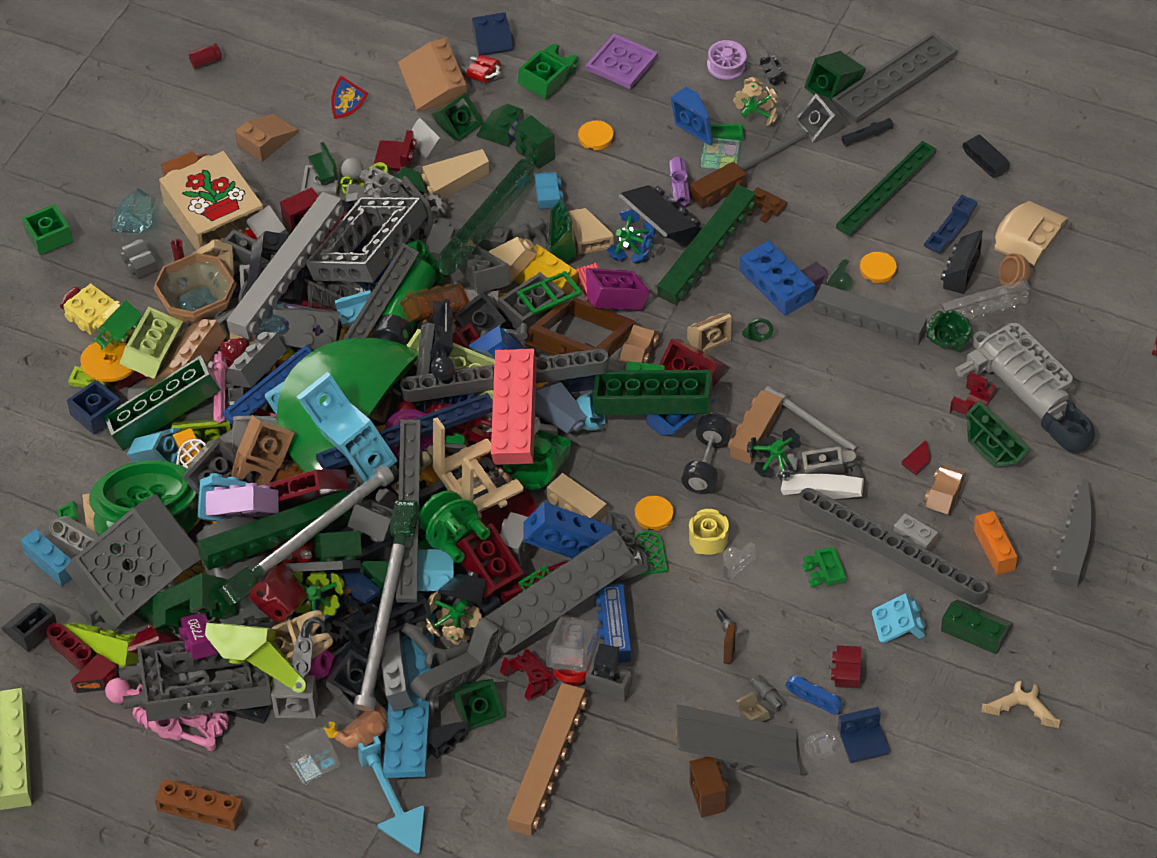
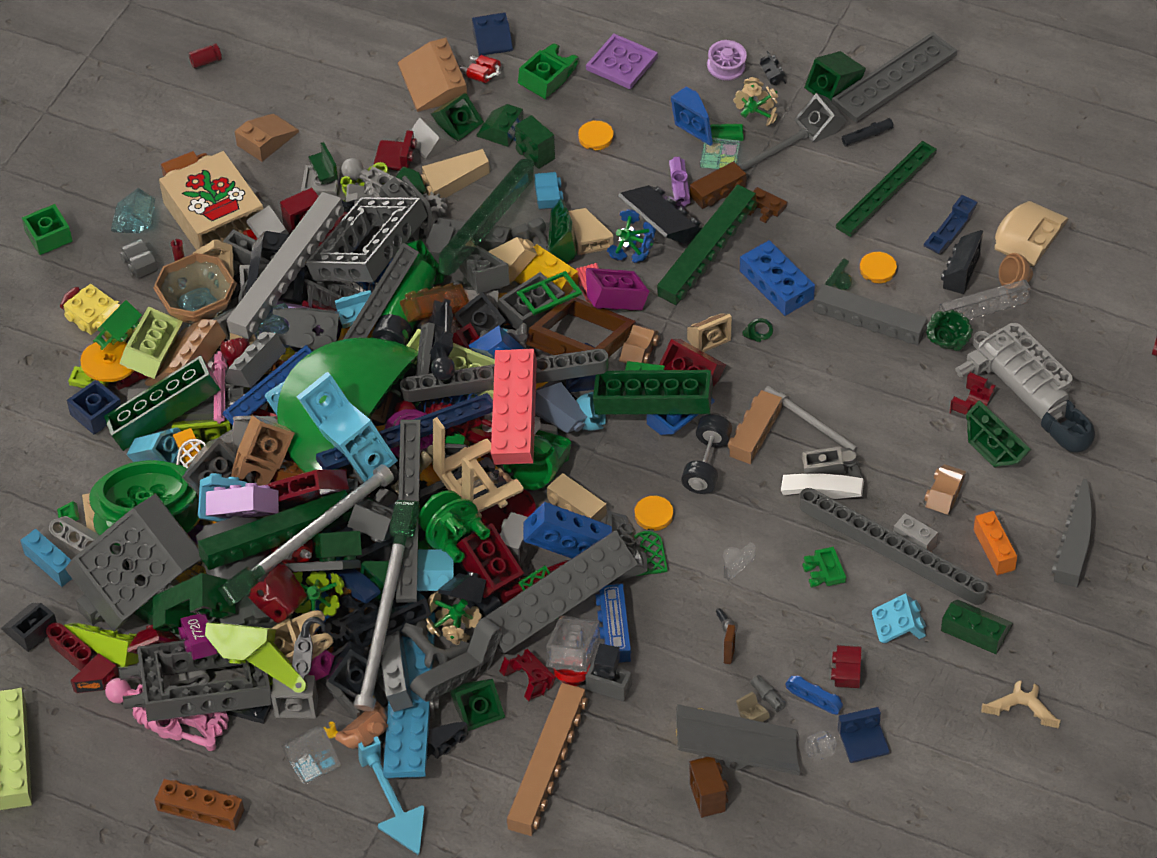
(346, 97): shield -> none
(708, 532): light yellow brick -> none
(775, 449): black plant -> none
(816, 273): clear purple brick -> none
(917, 459): dark red tile -> none
(986, 156): black beam -> none

